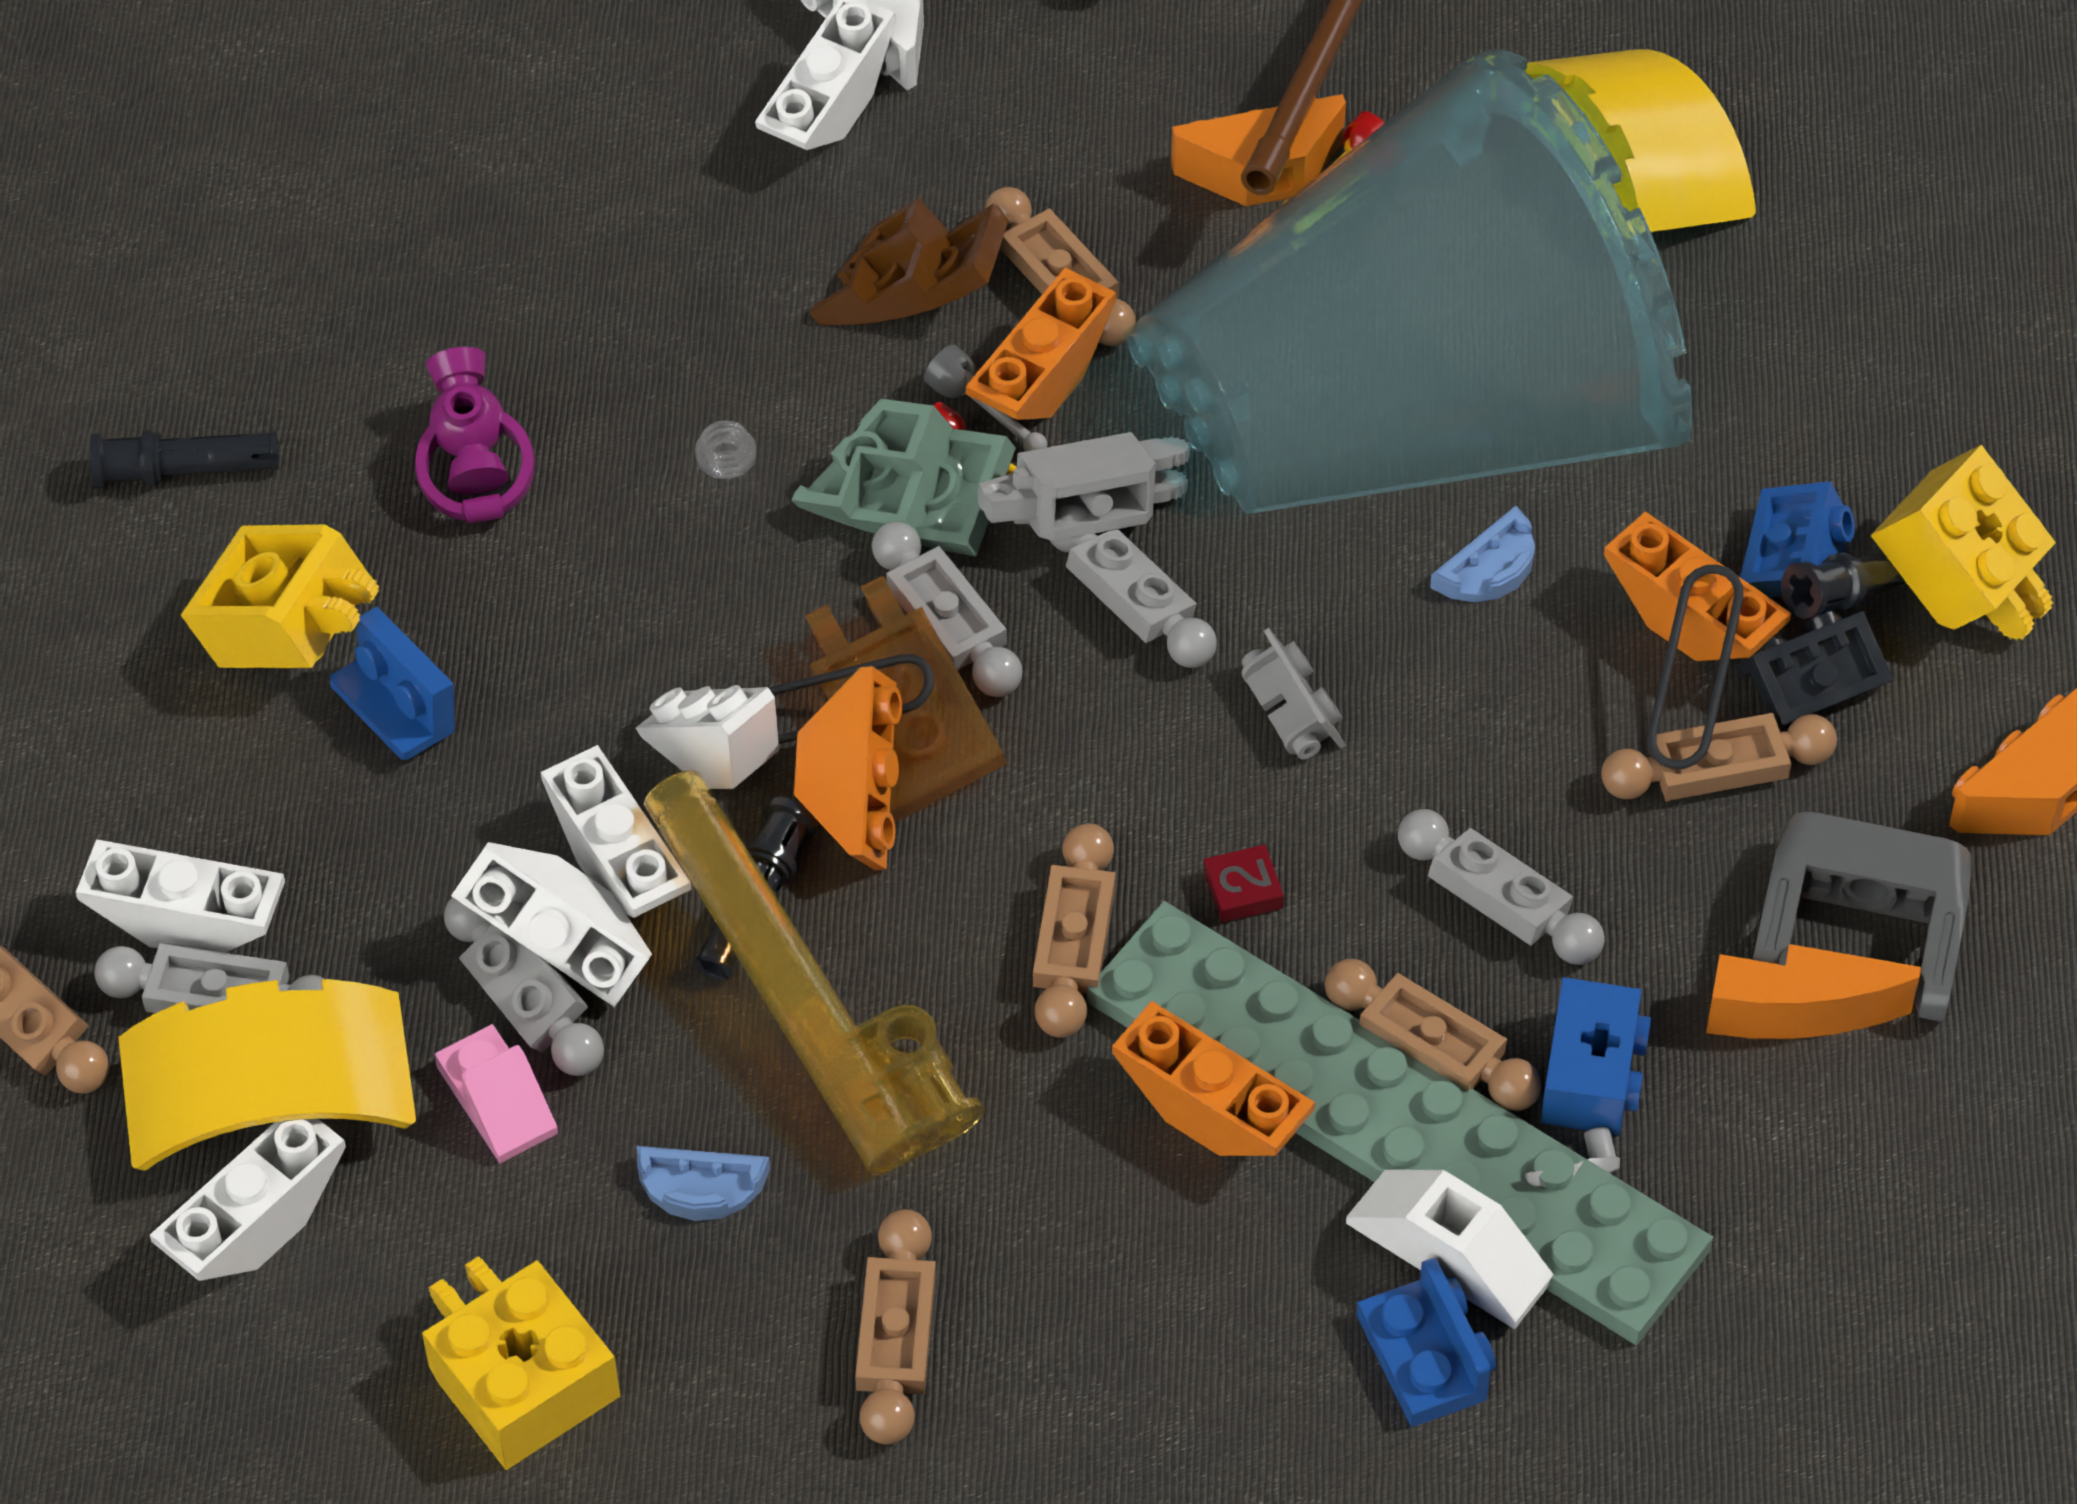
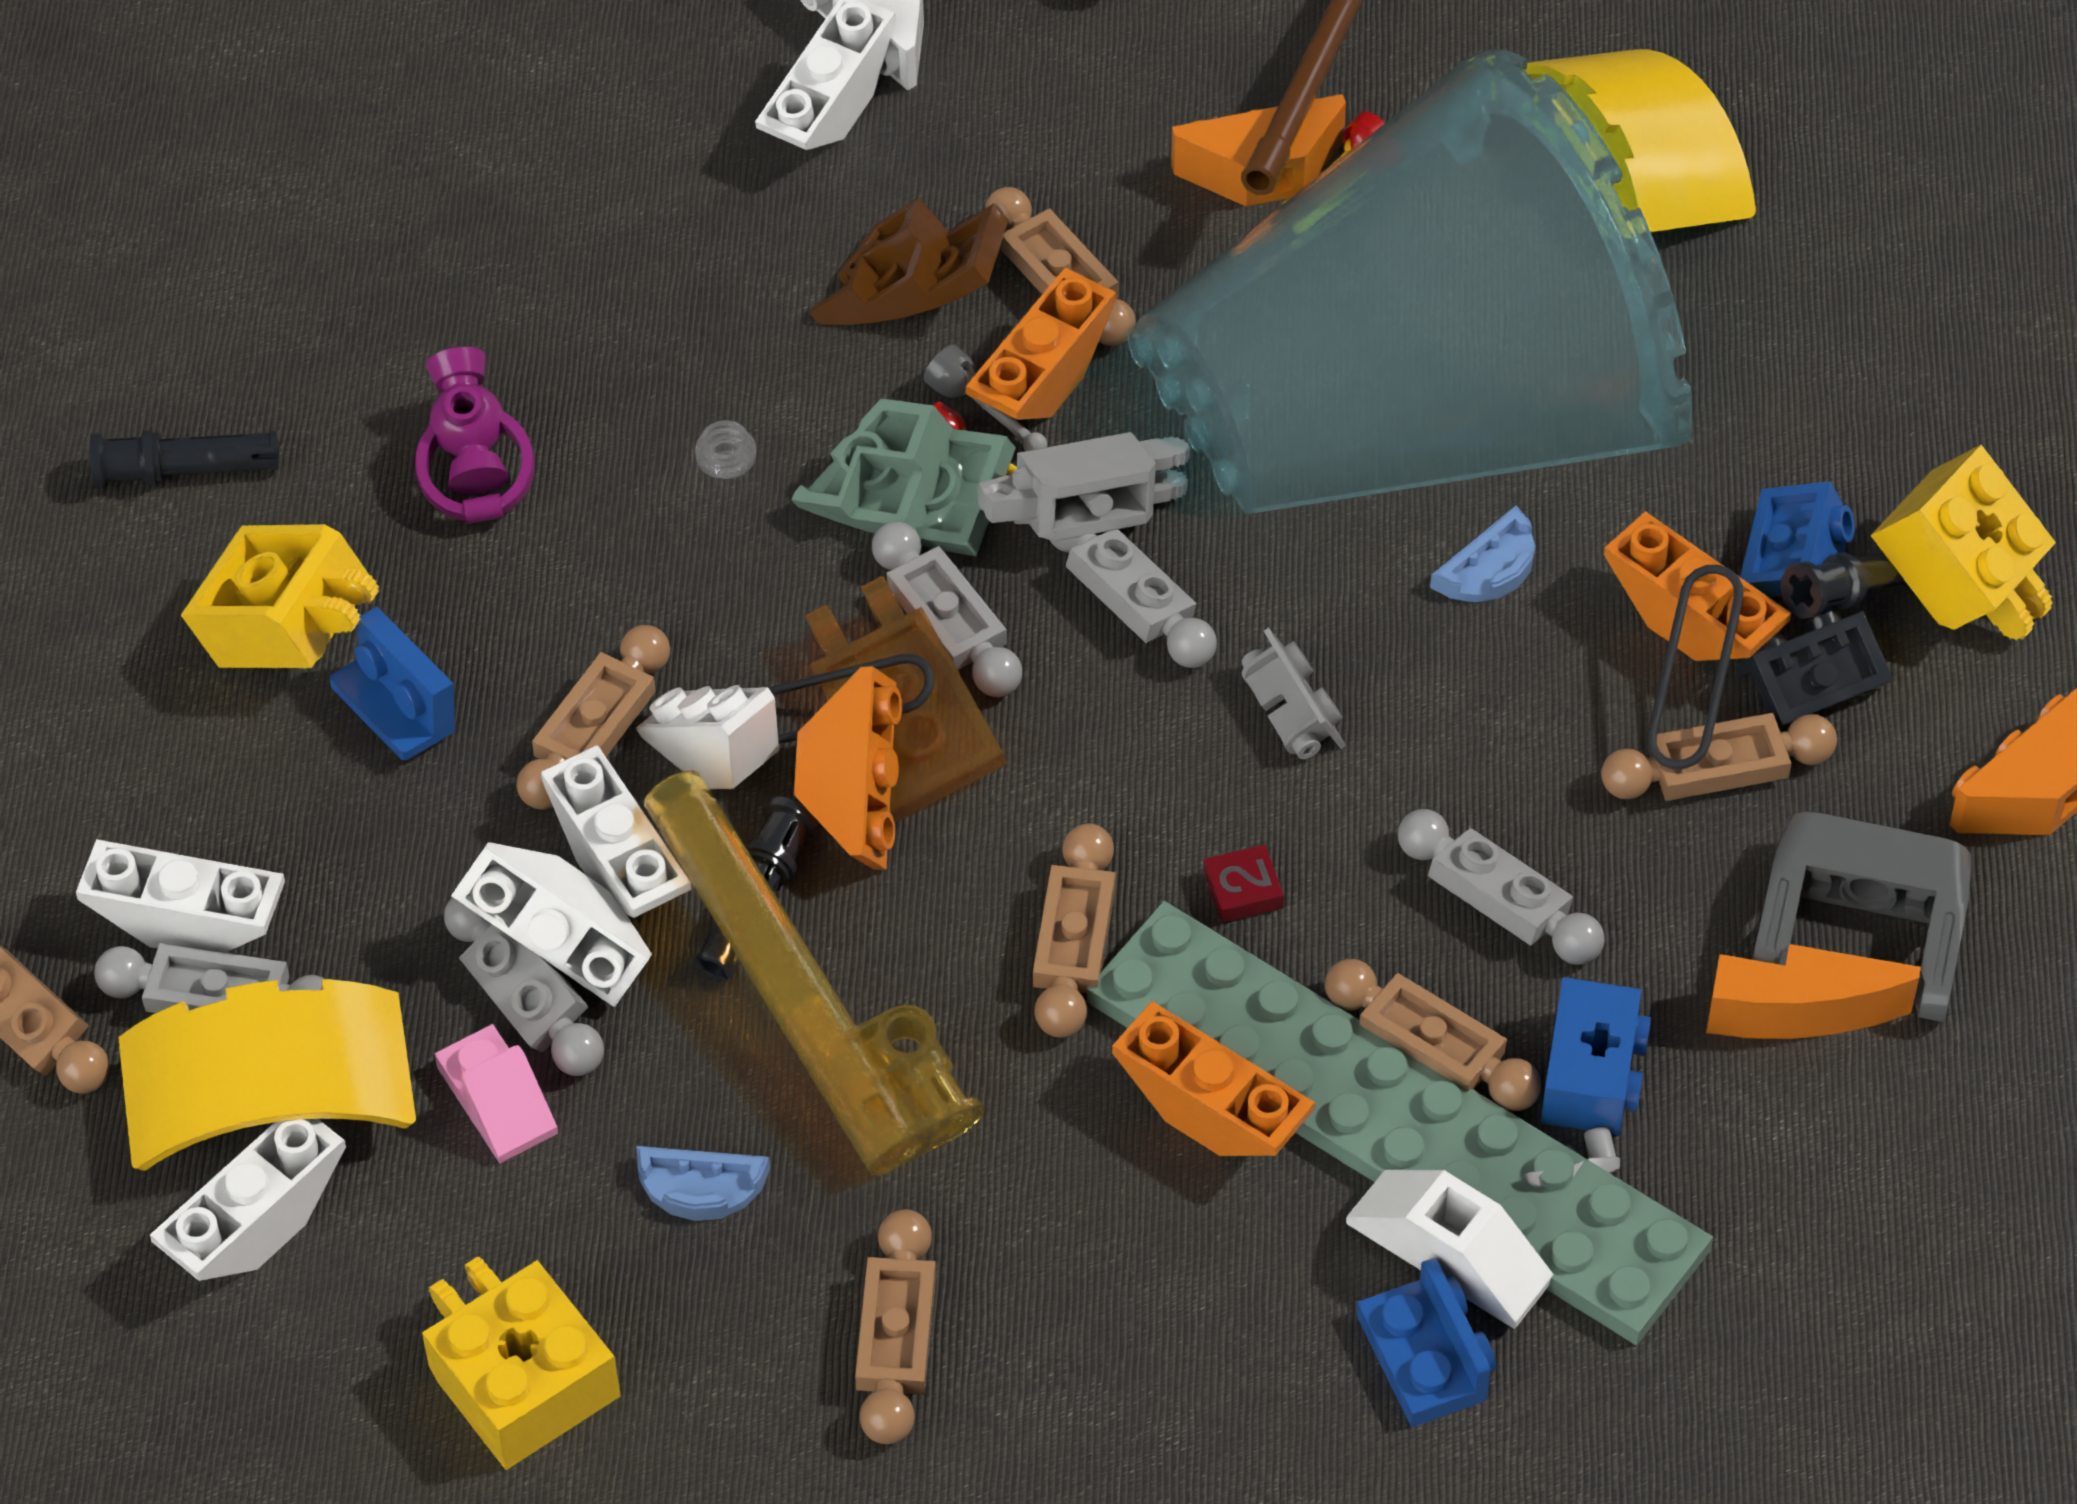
(596, 708): none -> medium nougat plate

